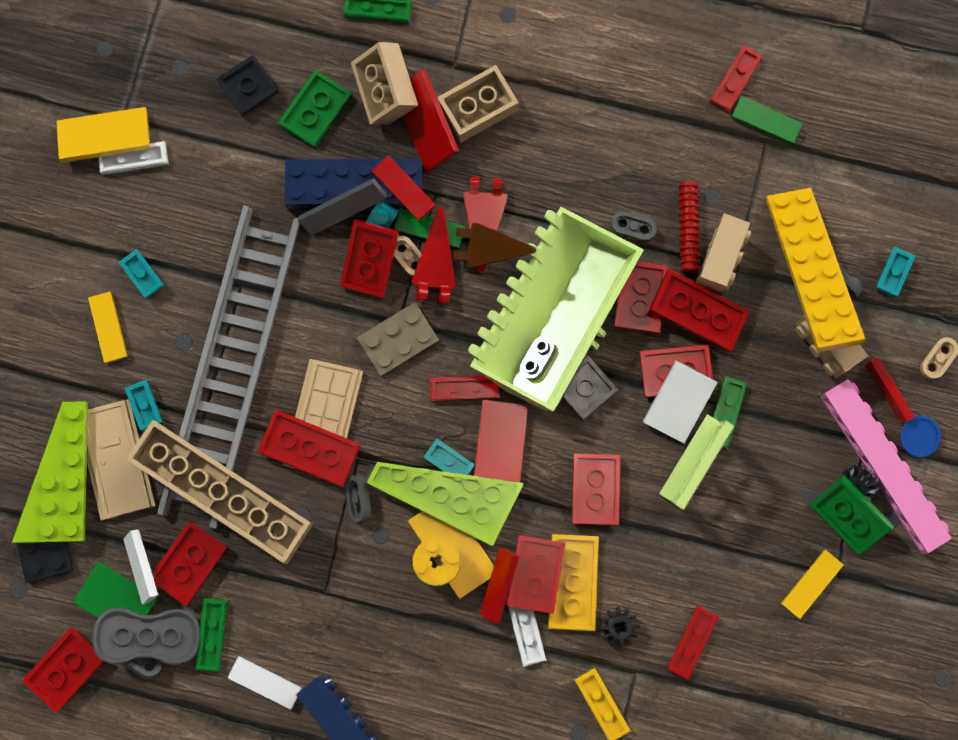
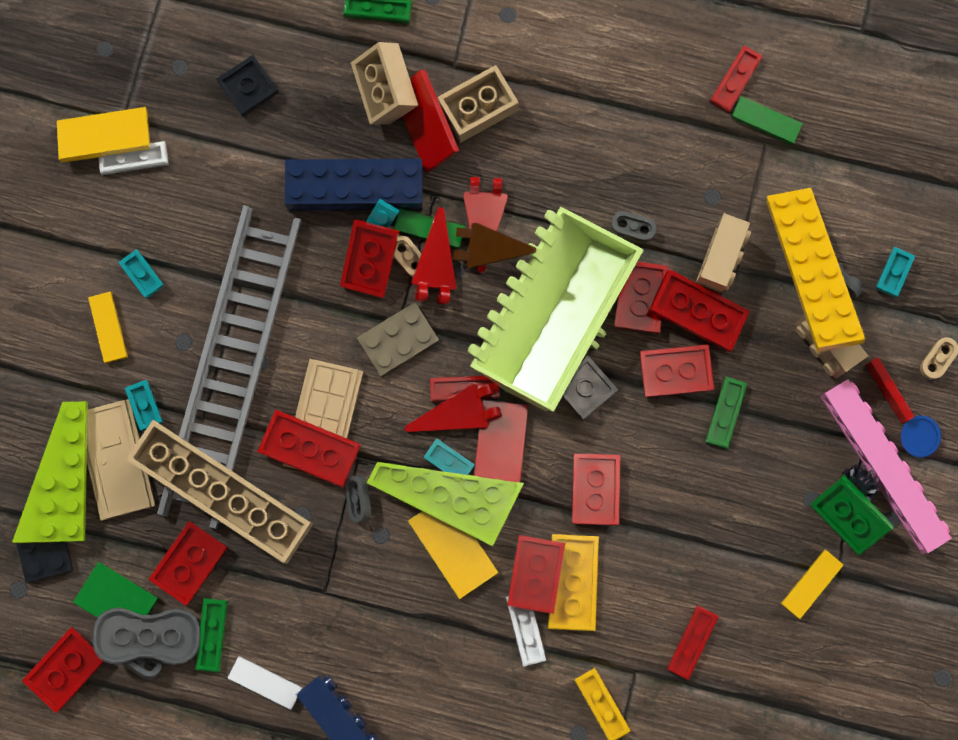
(140, 566): white tile -> none
(315, 109): green tile -> none
(342, 207): dark grey tile -> none
(403, 188): red tile -> none
(433, 548): yellow brick -> none
(460, 411): none -> red flag
(499, 585): red tile -> none
(539, 358): plate -> none
(617, 619): black gear -> none
(679, 401): white tile -> none
(689, 227): red piece -> none
(696, 461): yellowish green window -> none

